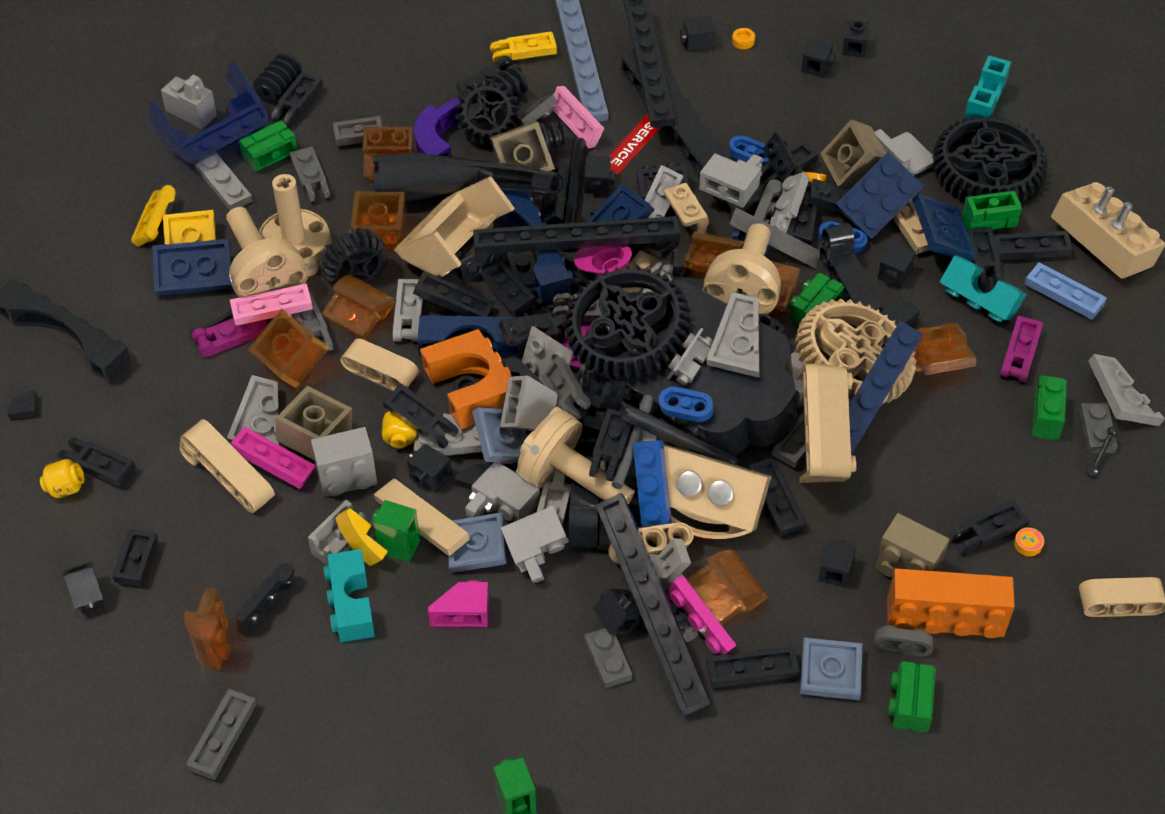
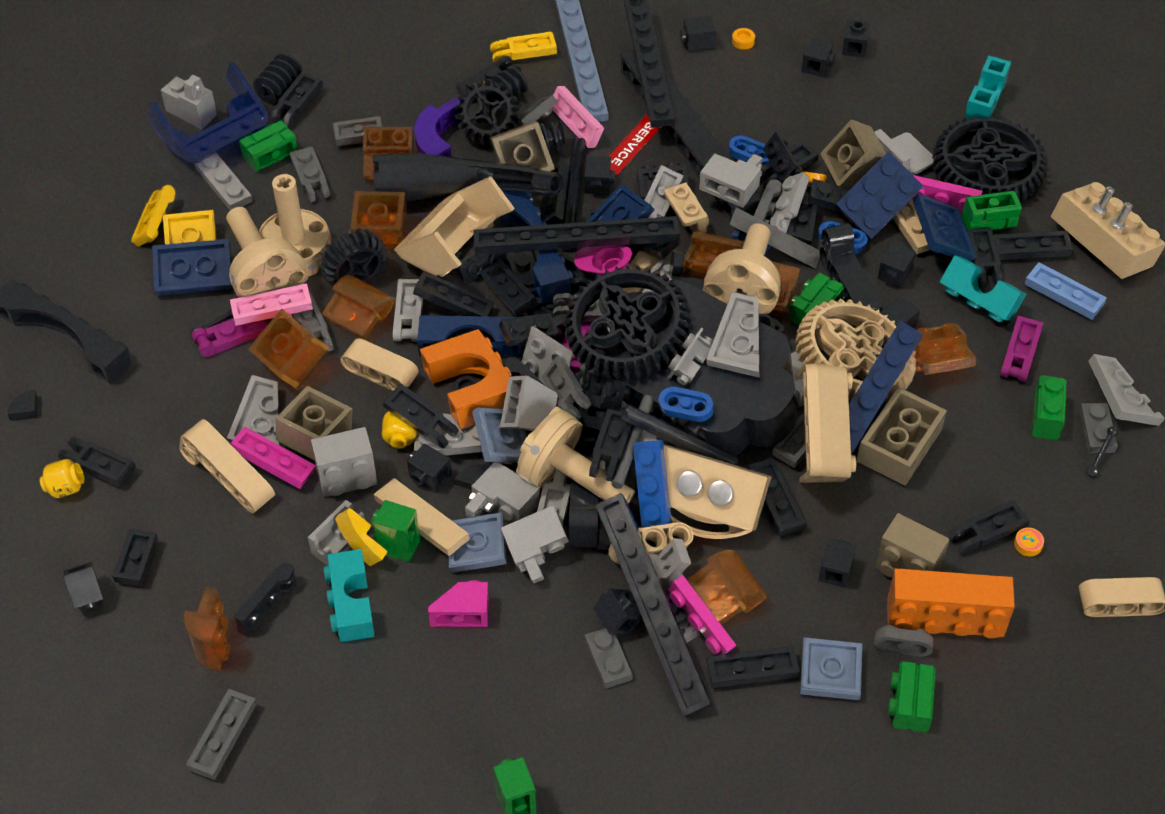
(901, 436): none -> dark tan brick
(946, 192): none -> dark pink plate

